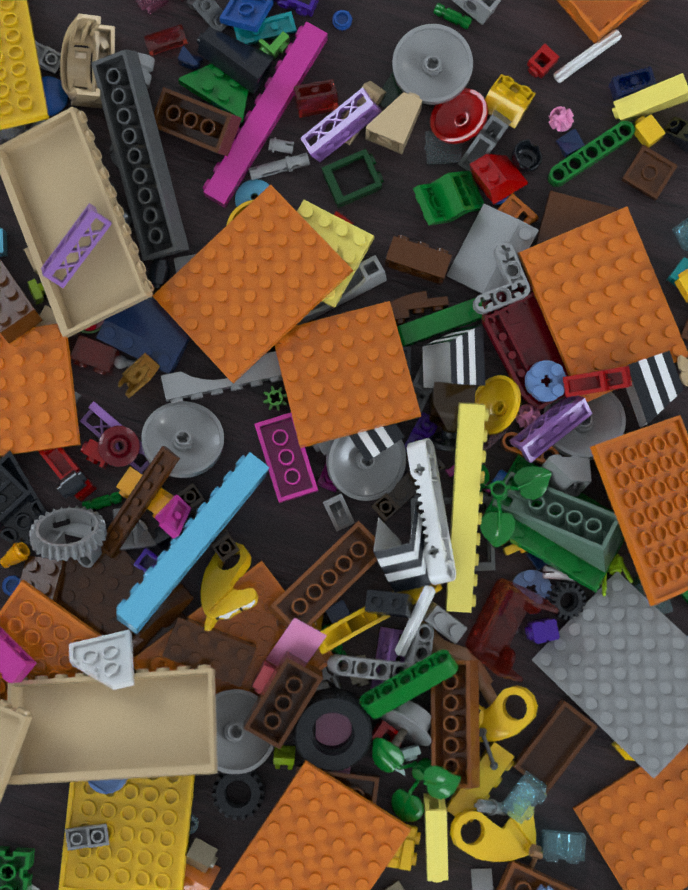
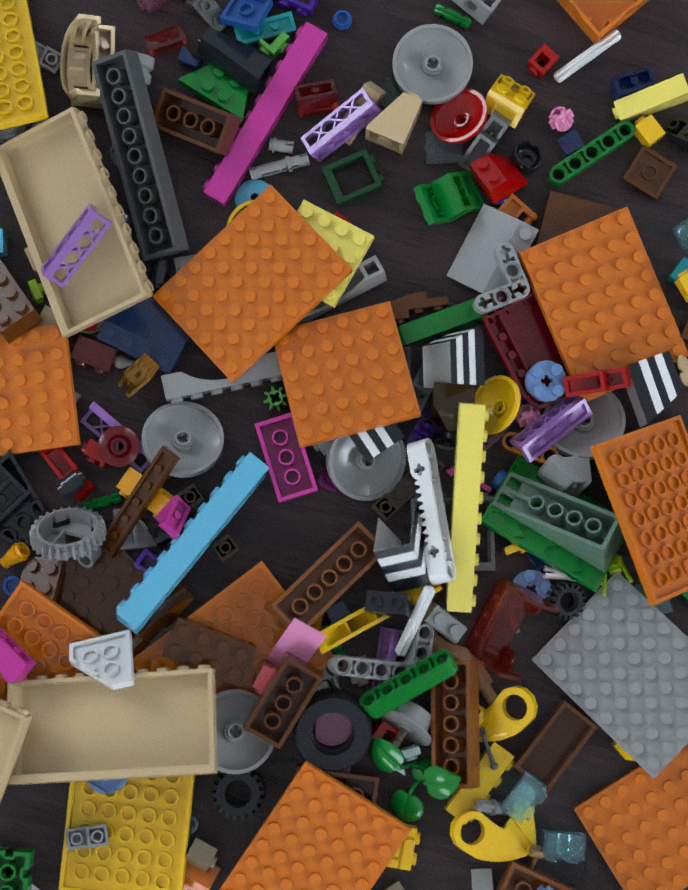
(54, 94): blue dish -> none
(217, 590): yellow animal -> none
(284, 756): lime tile -> none
(338, 512): light grey slope -> none
(418, 259): reddish brown brick -> none
(435, 838): light yellow slope -> none
(532, 485): green plant -> none
(542, 630): dark purple brick -> none

